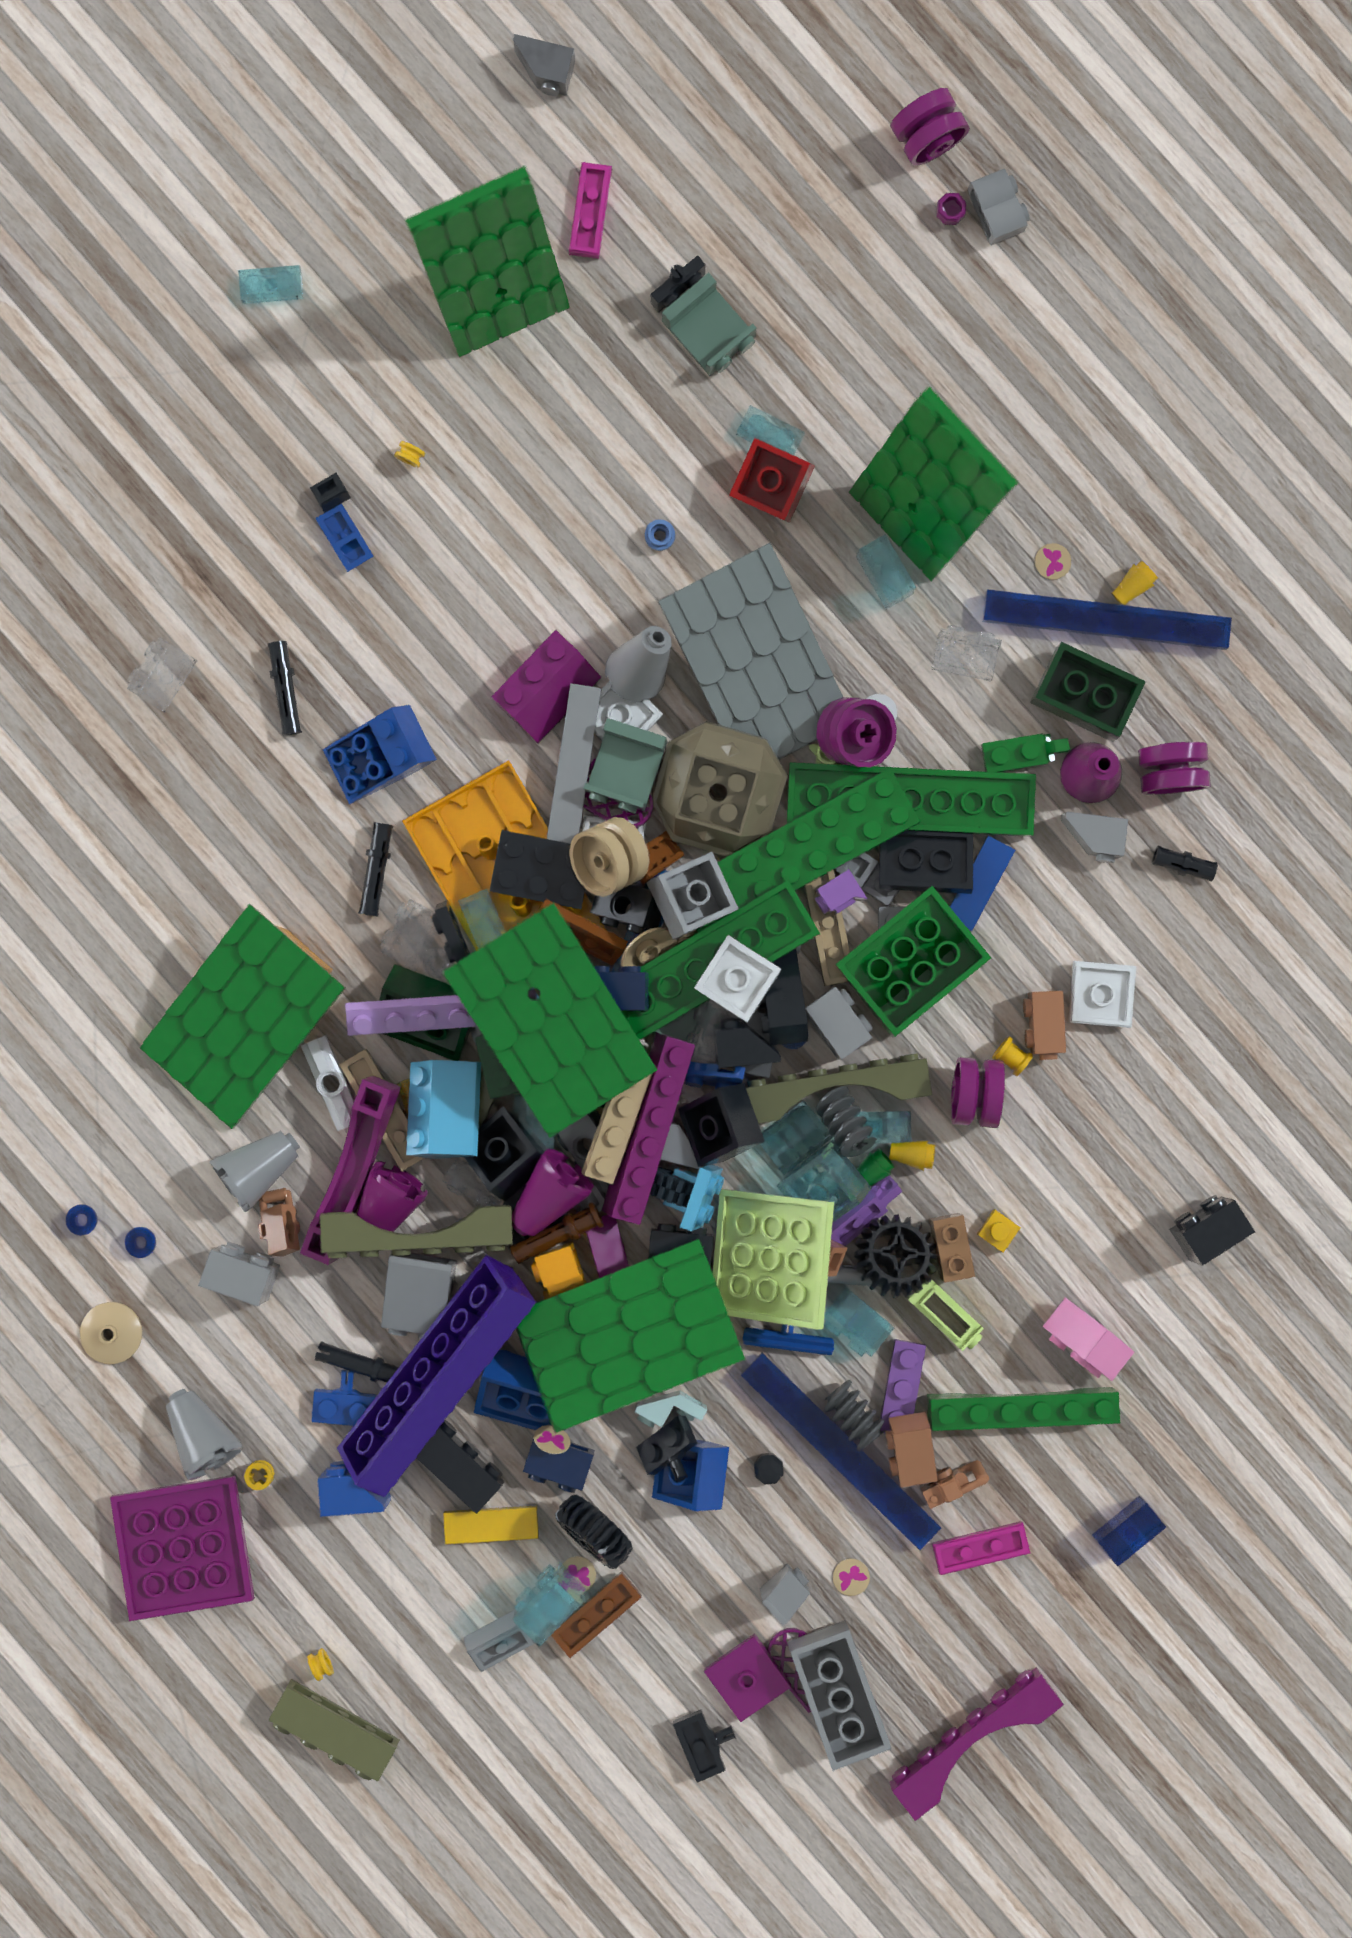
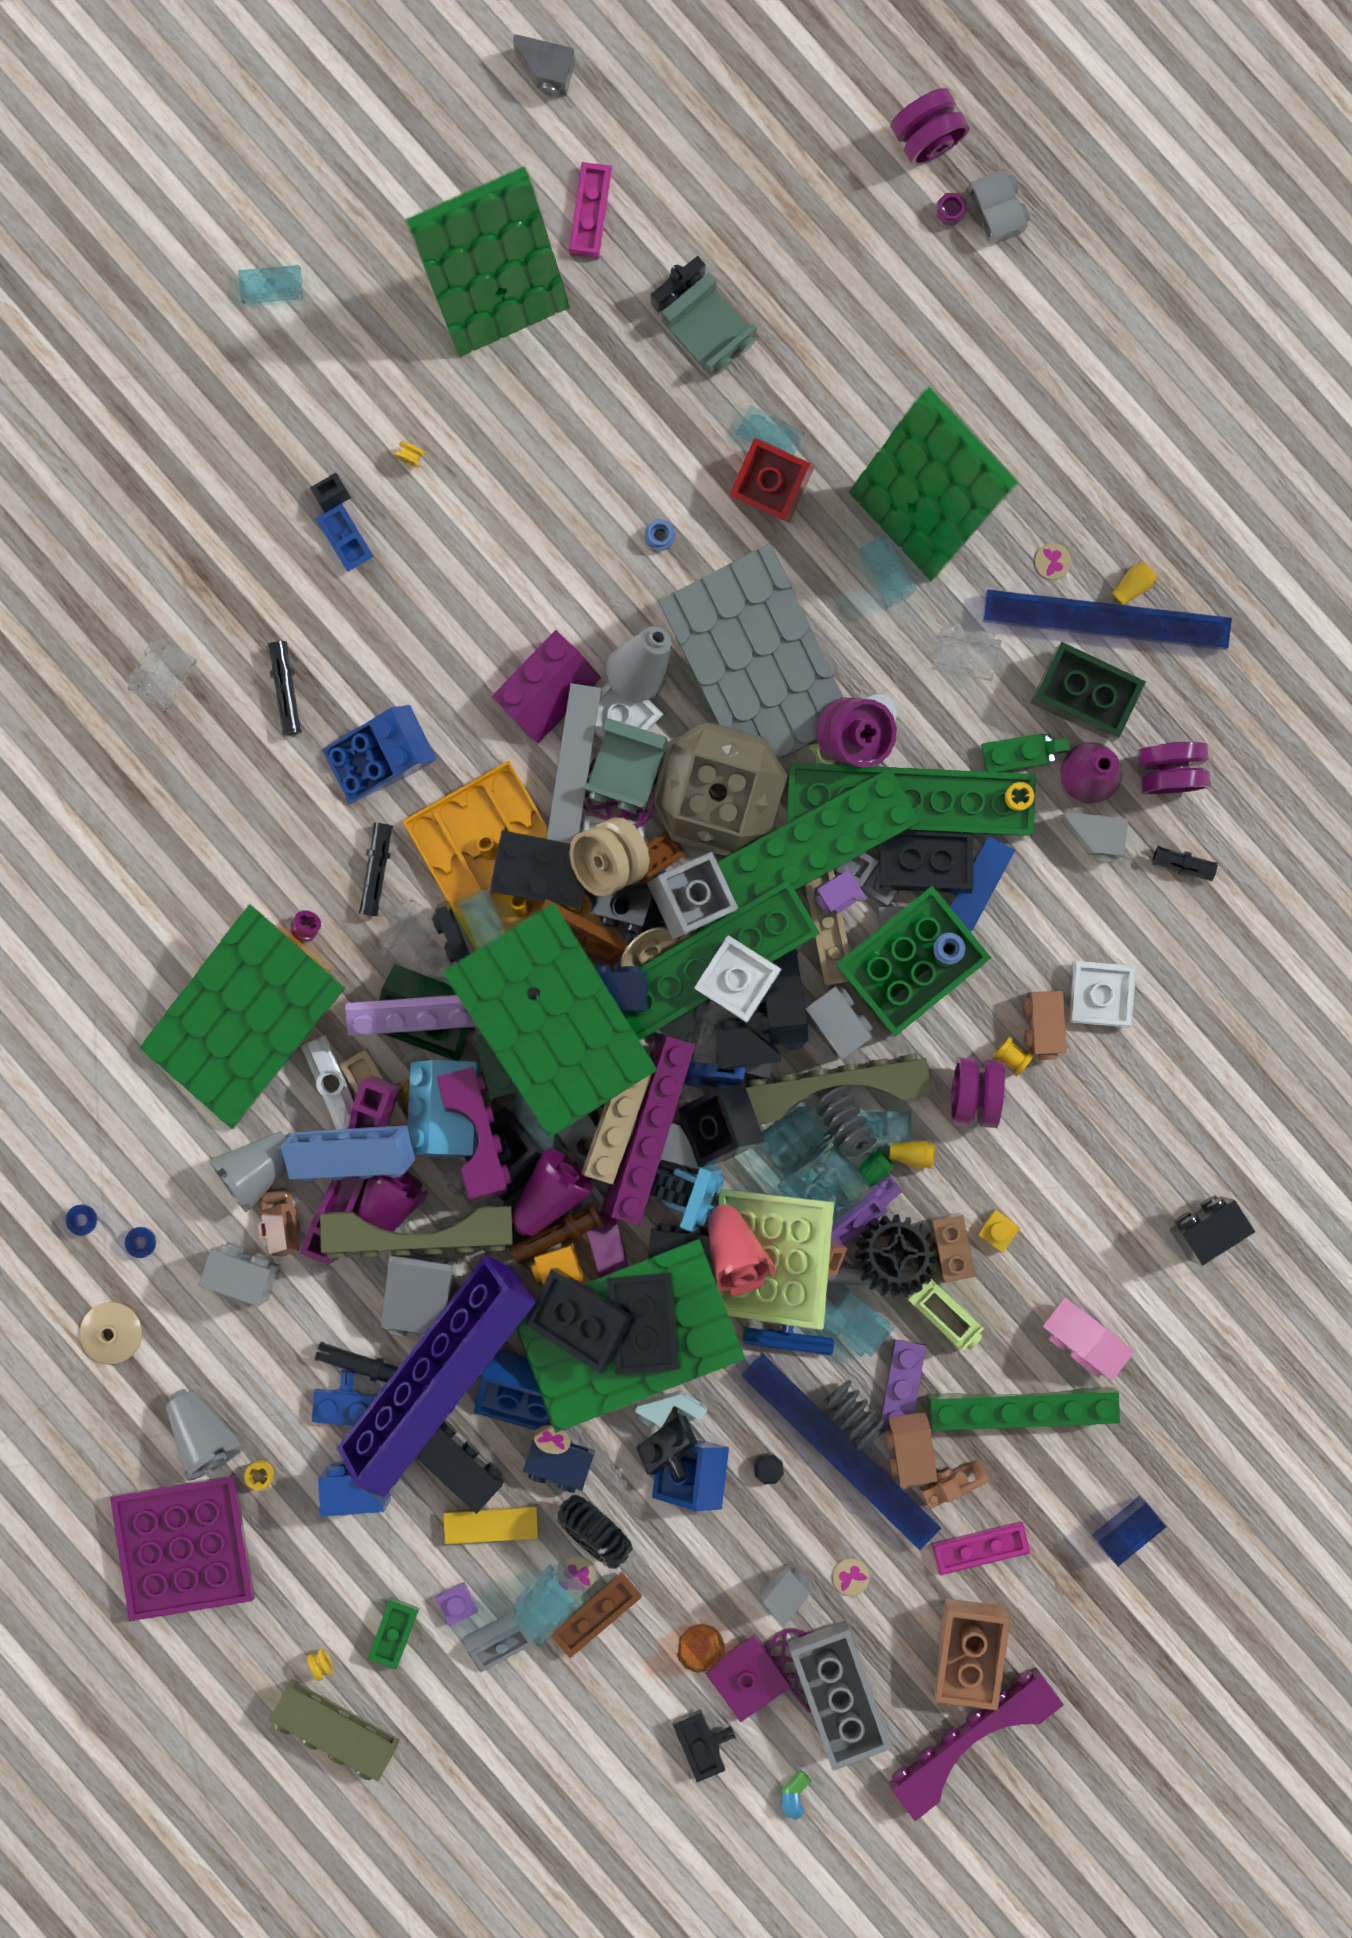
(305, 933): none -> magenta bush
(348, 1153): none -> medium blue brick
(393, 1633): none -> green plate
(457, 1603): none -> medium lavender plate
(462, 1096): none -> magenta arch
(578, 1320): none -> black plate
(652, 1334): none -> black plate
(701, 1648): none -> clear orange hair
(736, 1254): none -> coral cone
(791, 1795): none -> arm
(958, 945): none -> medium blue plate
(971, 1654): none -> nougat slope
(1021, 805): none -> yellow bush

